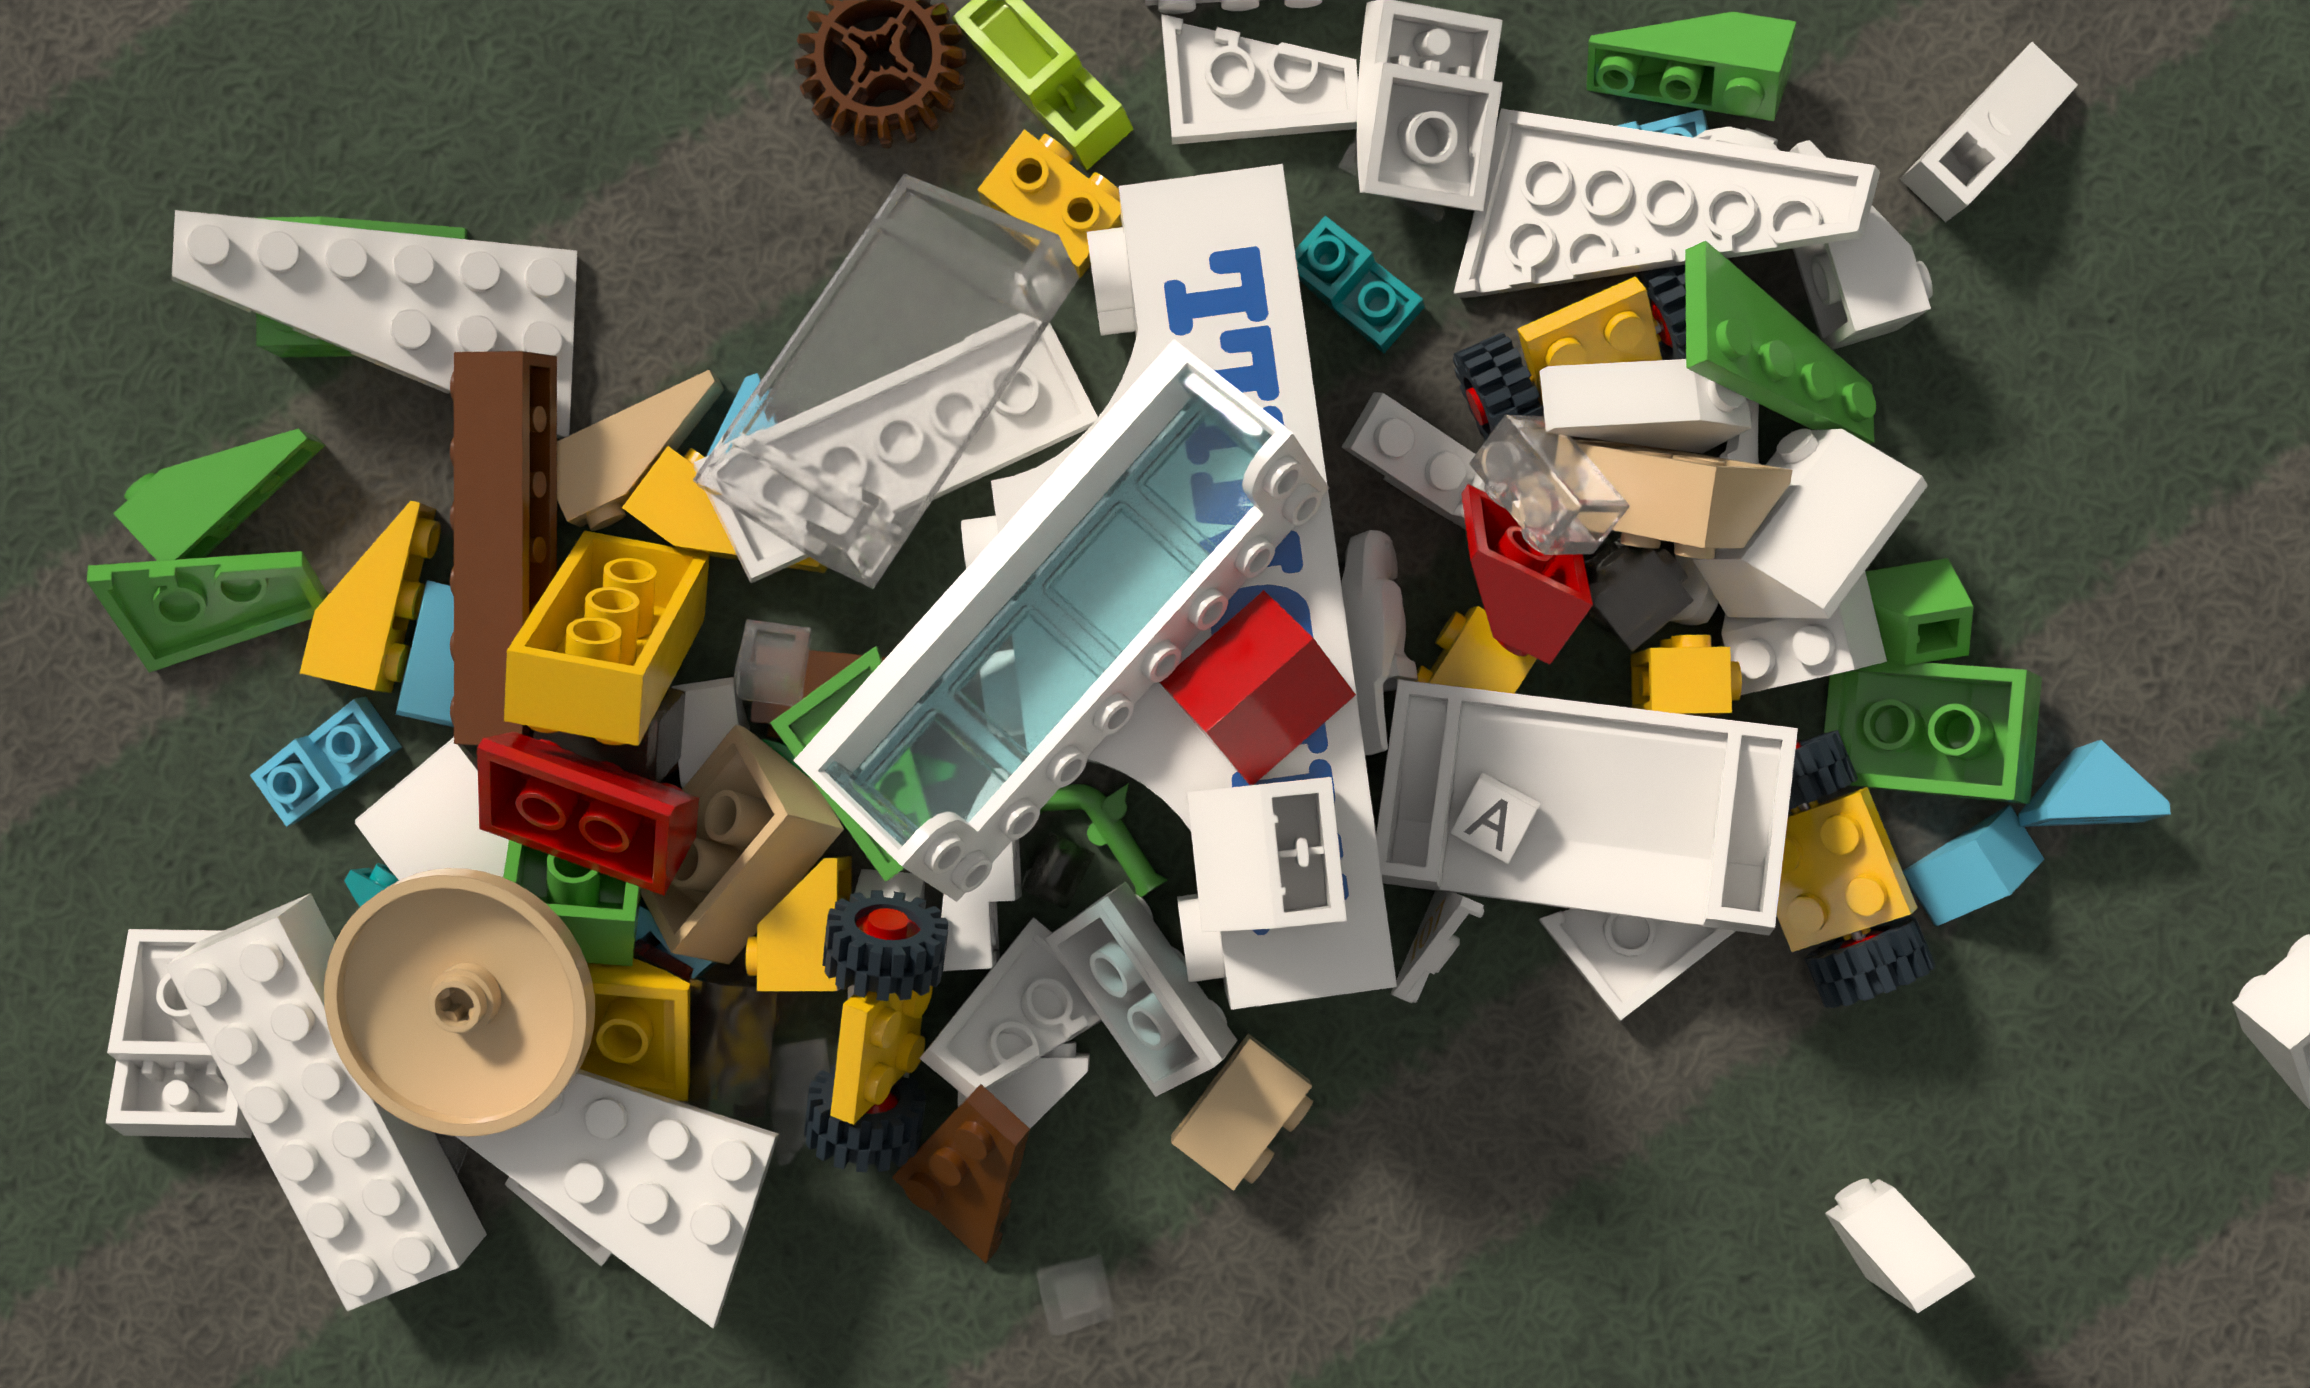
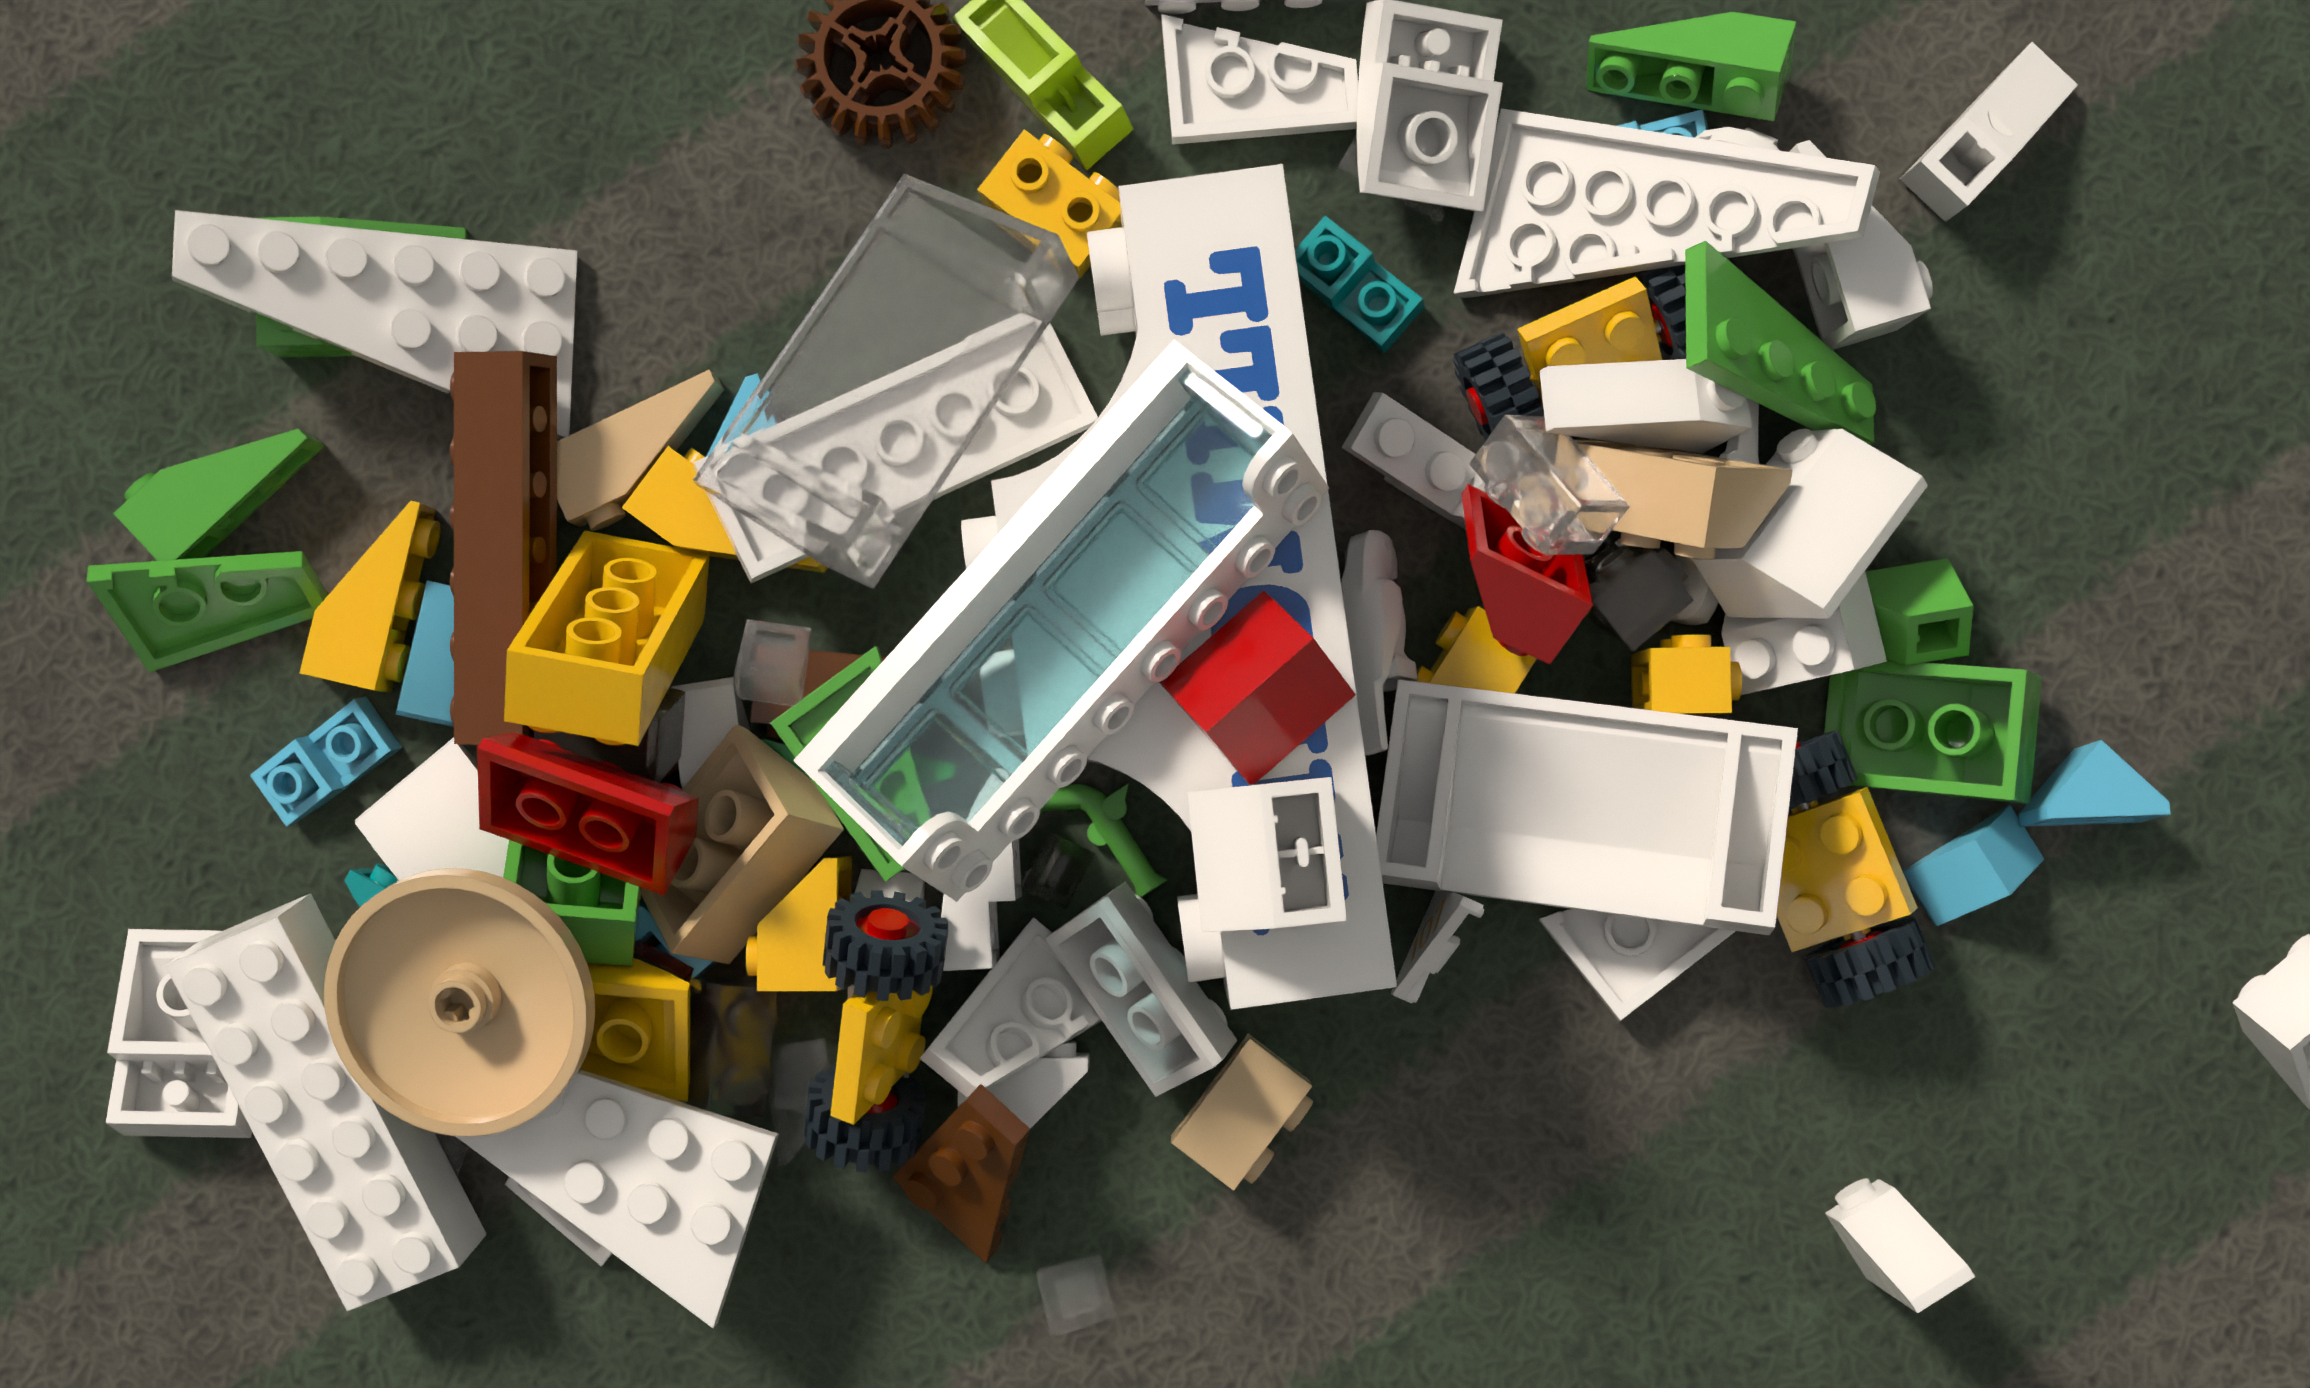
(1495, 818): white tile -> none

